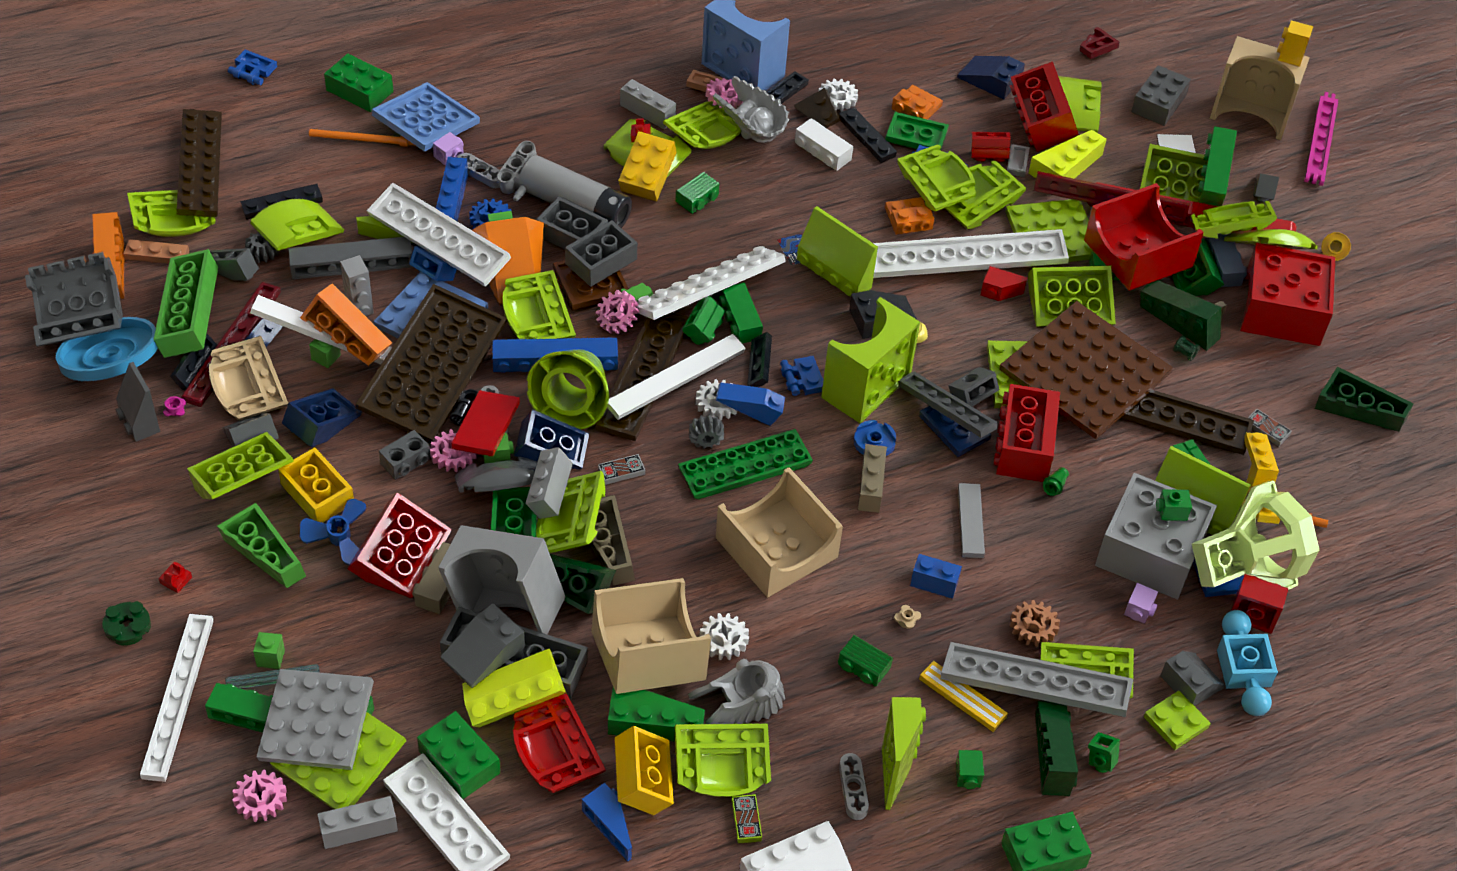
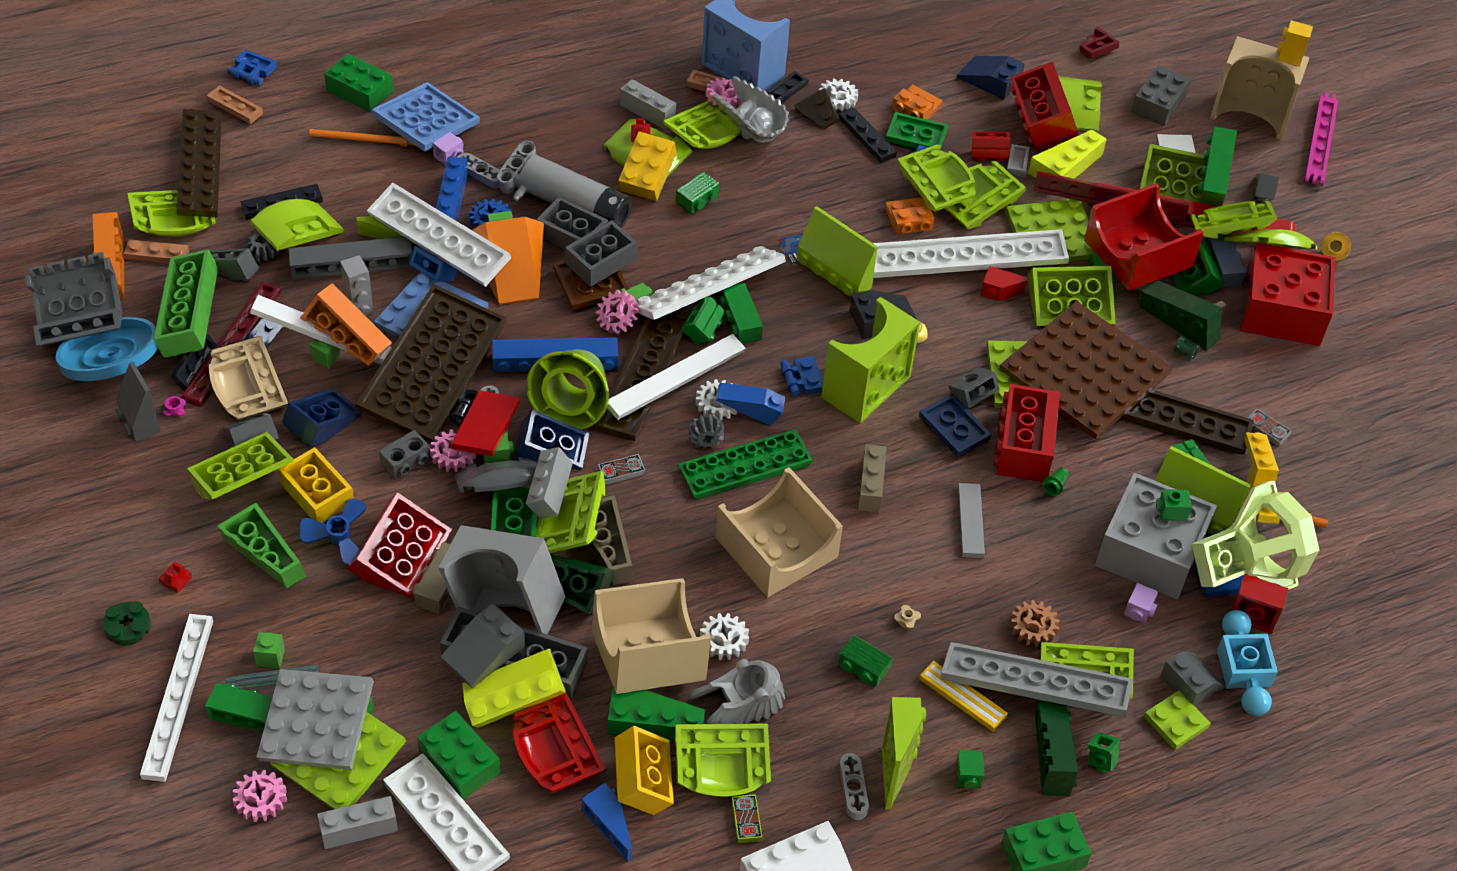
(235, 104): none -> nougat plate
(536, 307): lime slope -> none
(759, 360): black plate -> none
(823, 144): white brick -> none
(870, 429): blue plate -> none
(935, 576): blue brick -> none
(948, 404): dark grey plate -> none
(1363, 401): dark green wedge -> none

